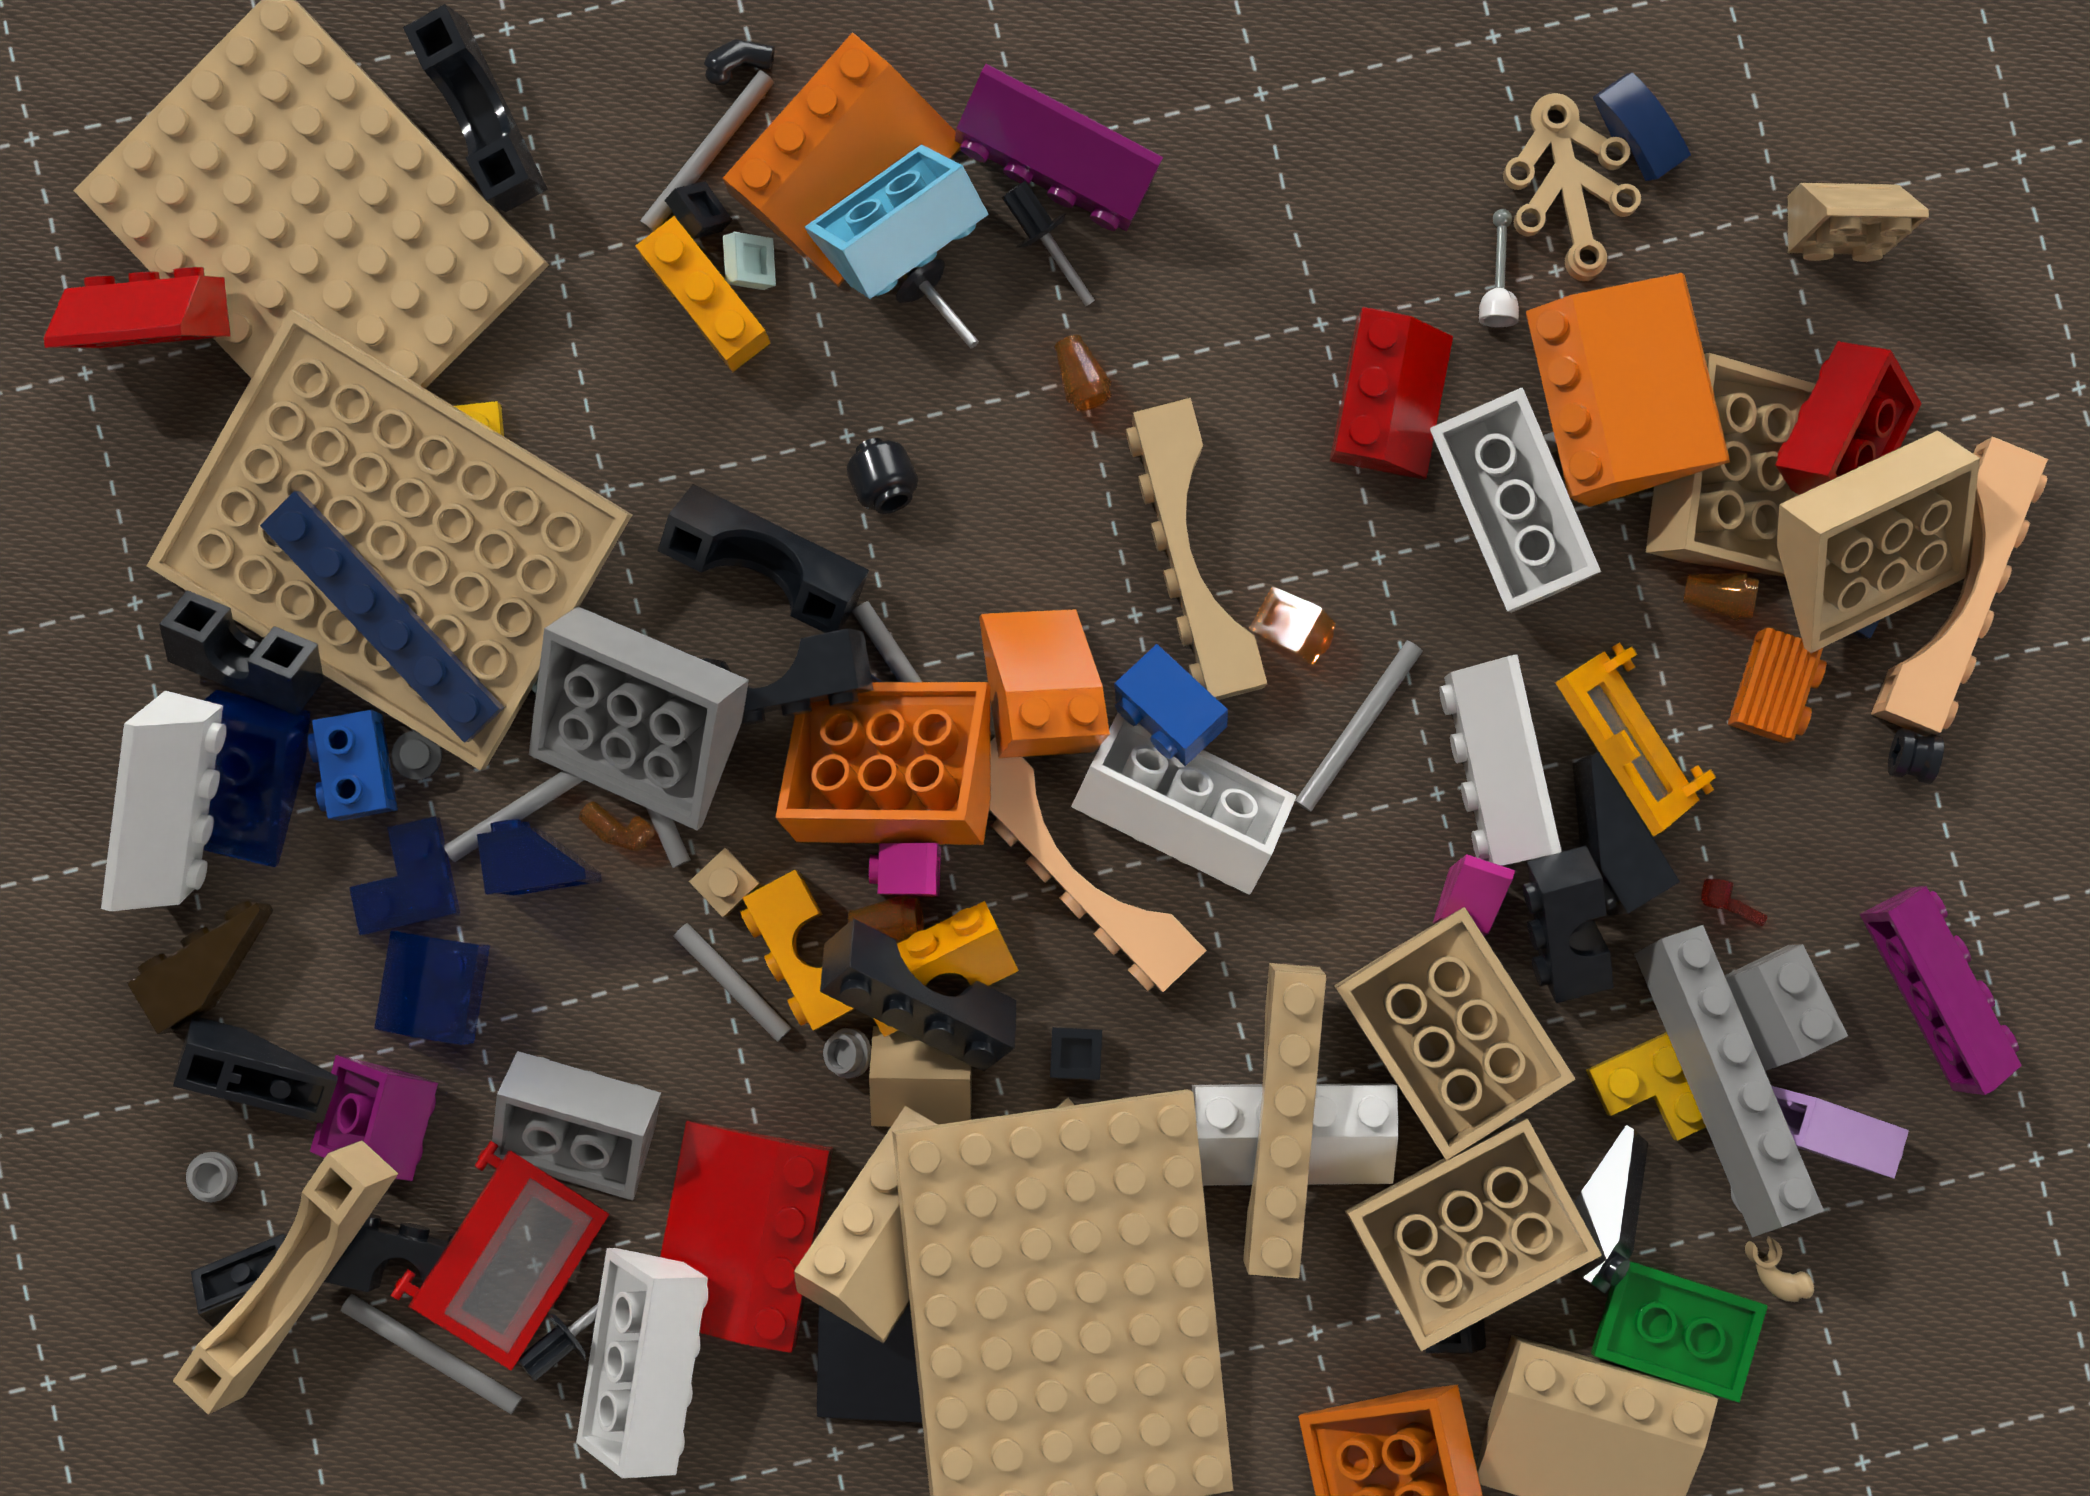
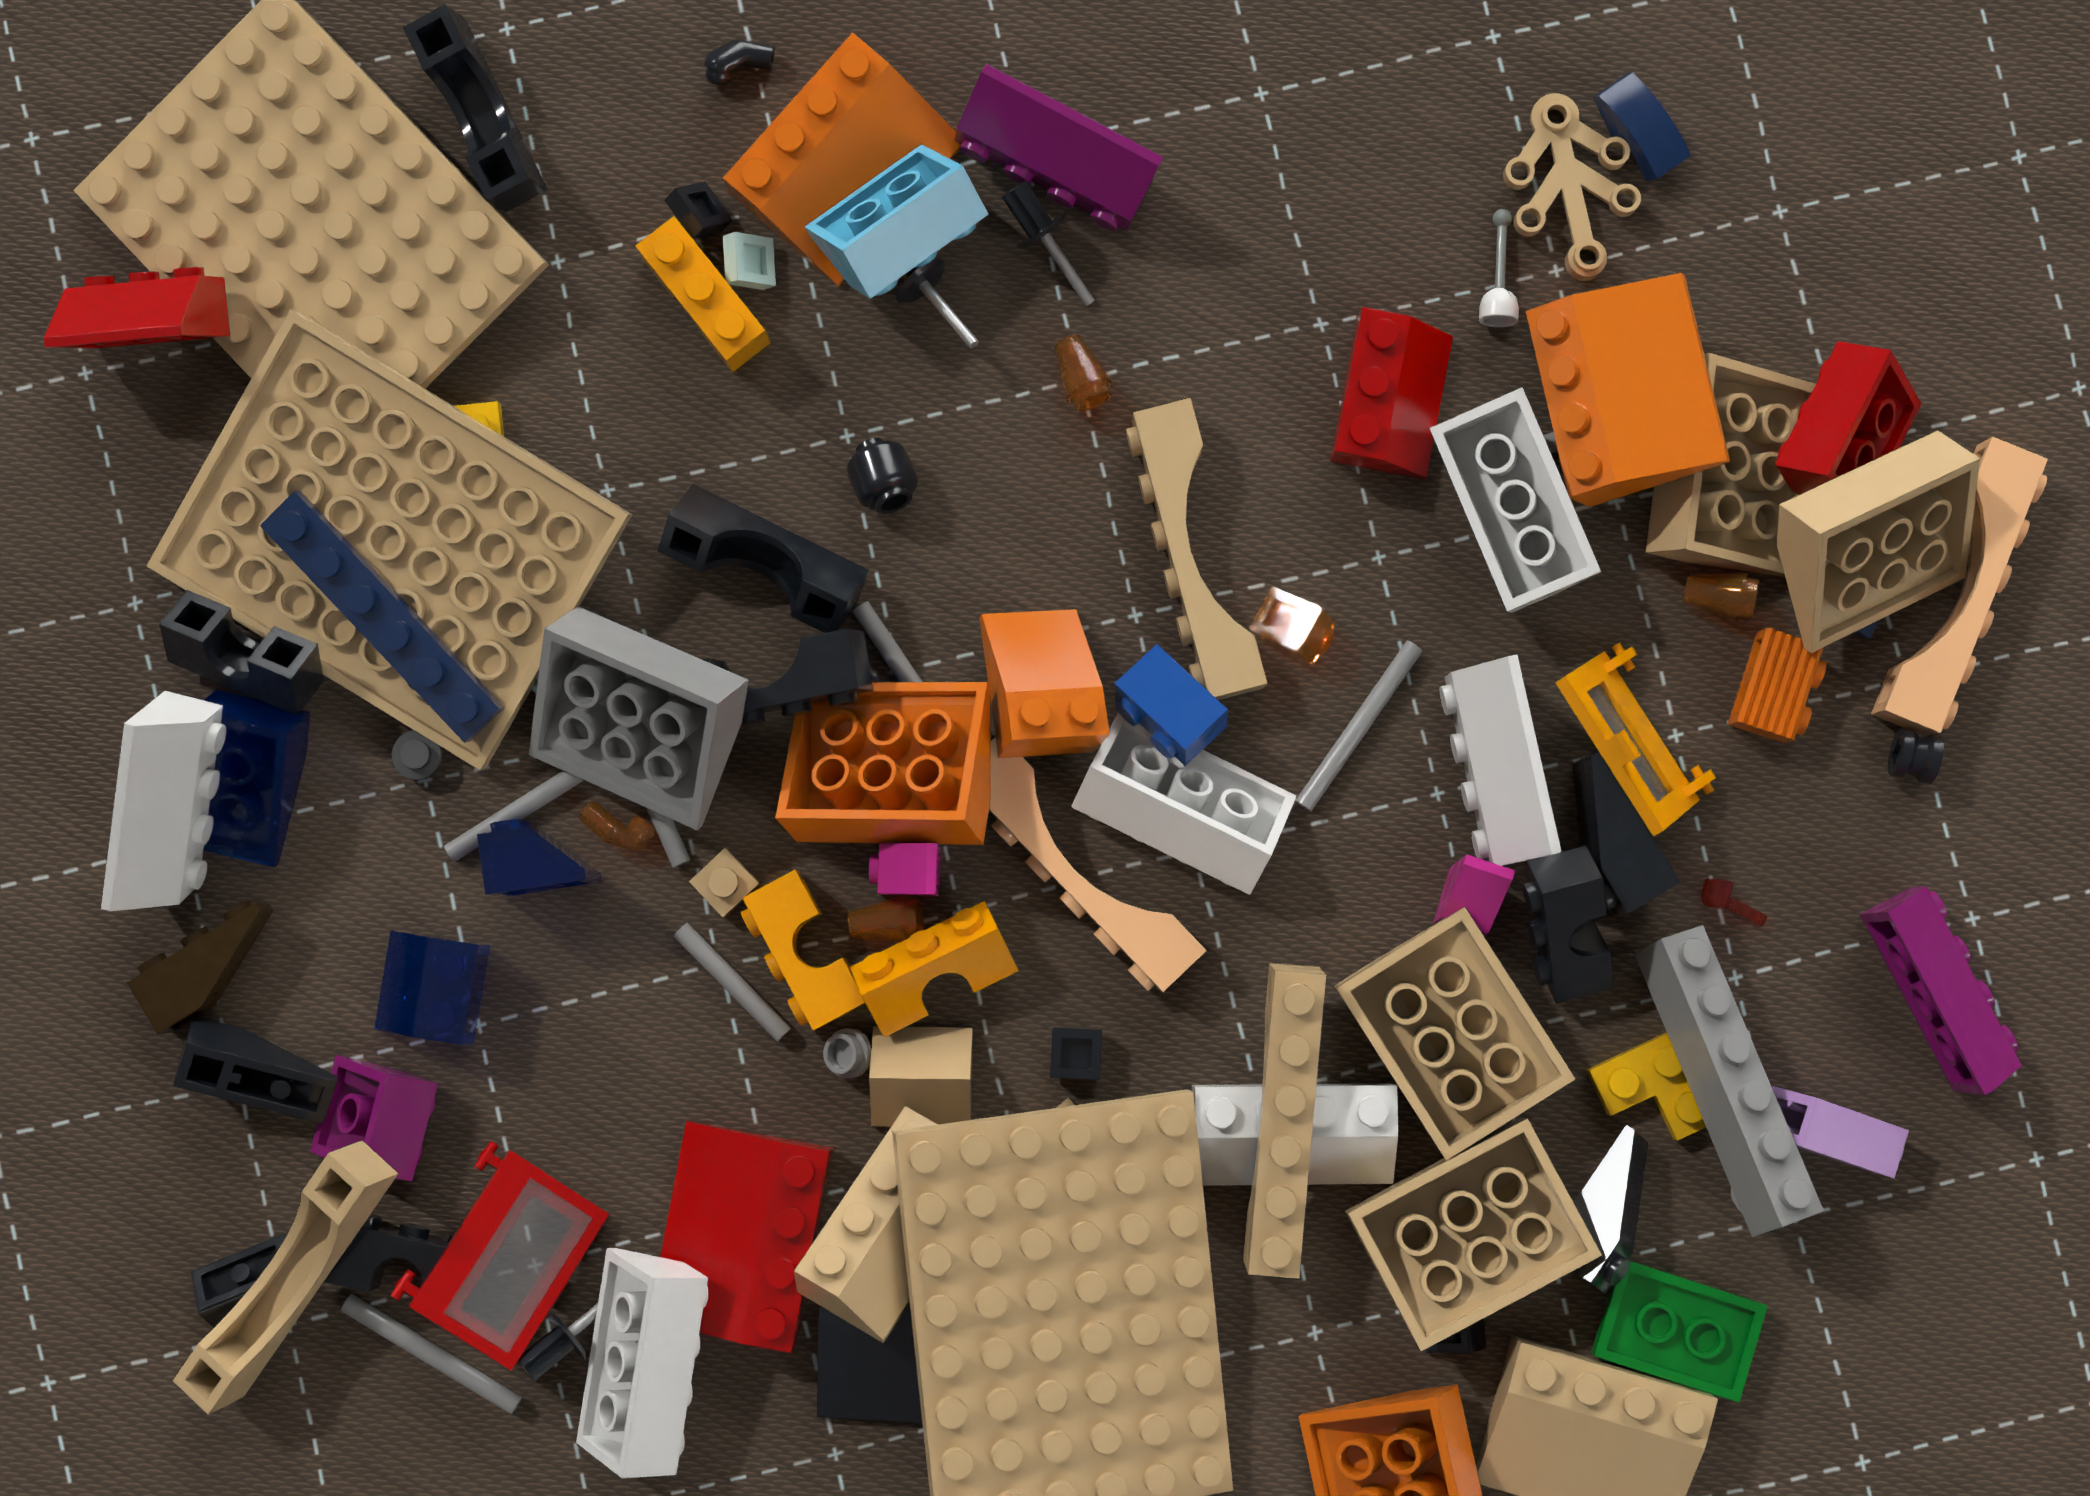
(211, 1176): light grey plate -> none
(352, 765): blue brick -> none
(423, 883): clear blue plate -> none
(575, 1124): light grey slope -> none
(710, 147): light grey bar -> none
(869, 975): black arch -> none
(1780, 1284): tan arm -> none
(1785, 1006): light grey slope -> none
(1850, 219): tan slope -> none

